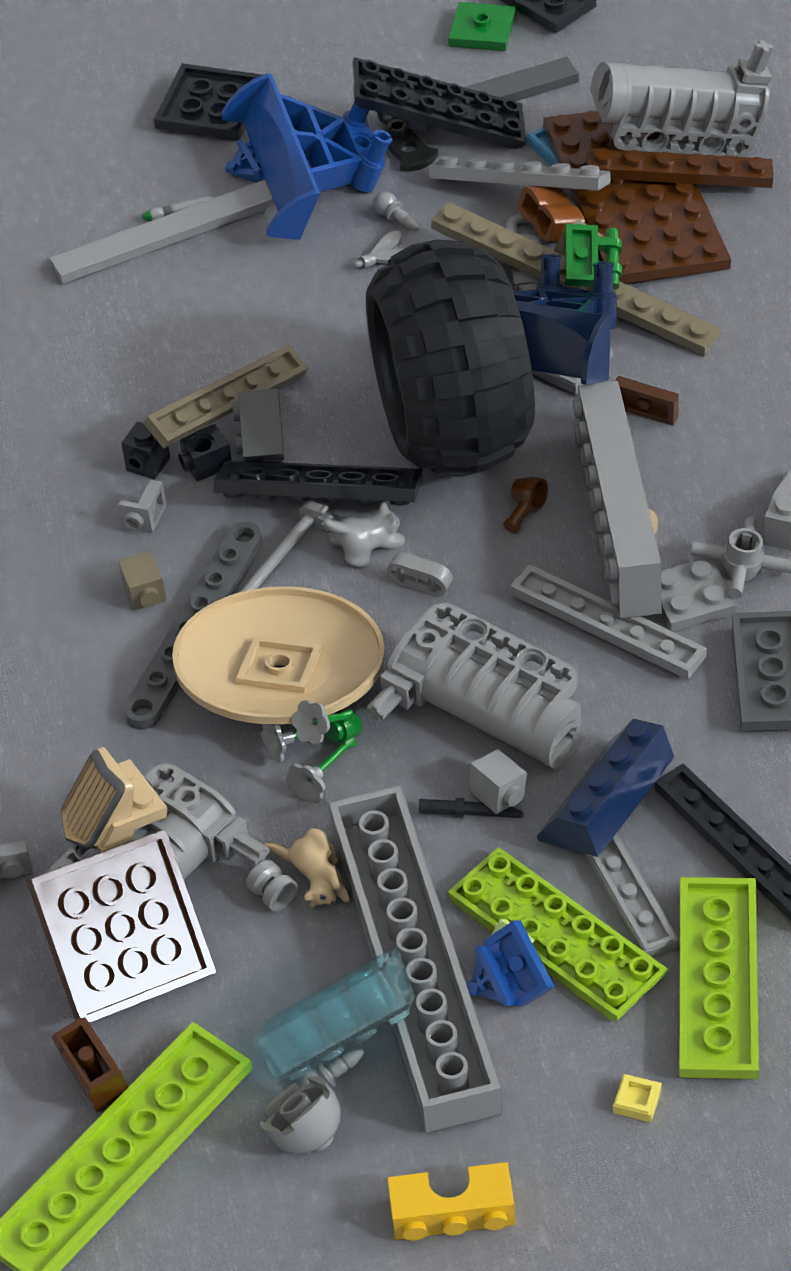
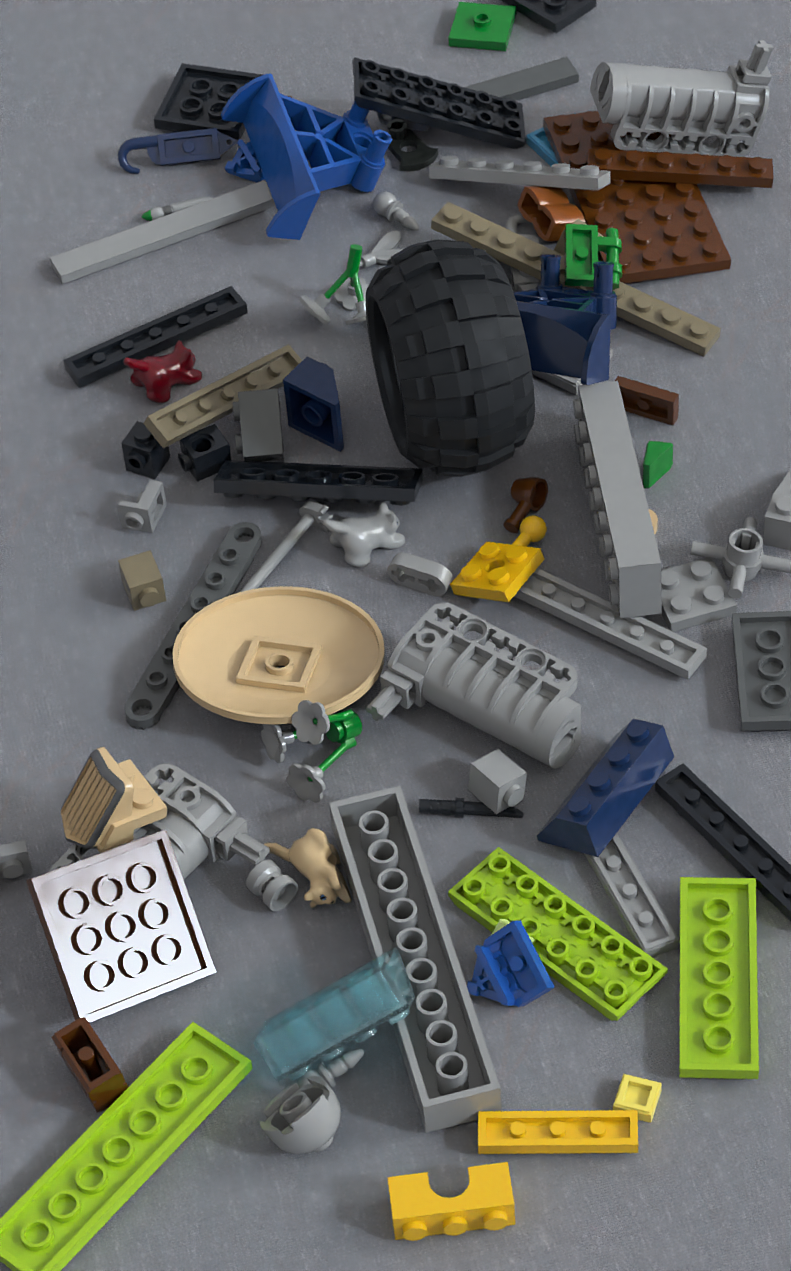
(155, 336): none -> black plate
(162, 372): none -> dark red animal
(177, 147): none -> dark blue plate
(314, 403): none -> dark blue slope
(350, 292): none -> light grey plant
(501, 568): none -> yellow plate
(557, 1132): none -> yellow plate
(657, 461): none -> green slope

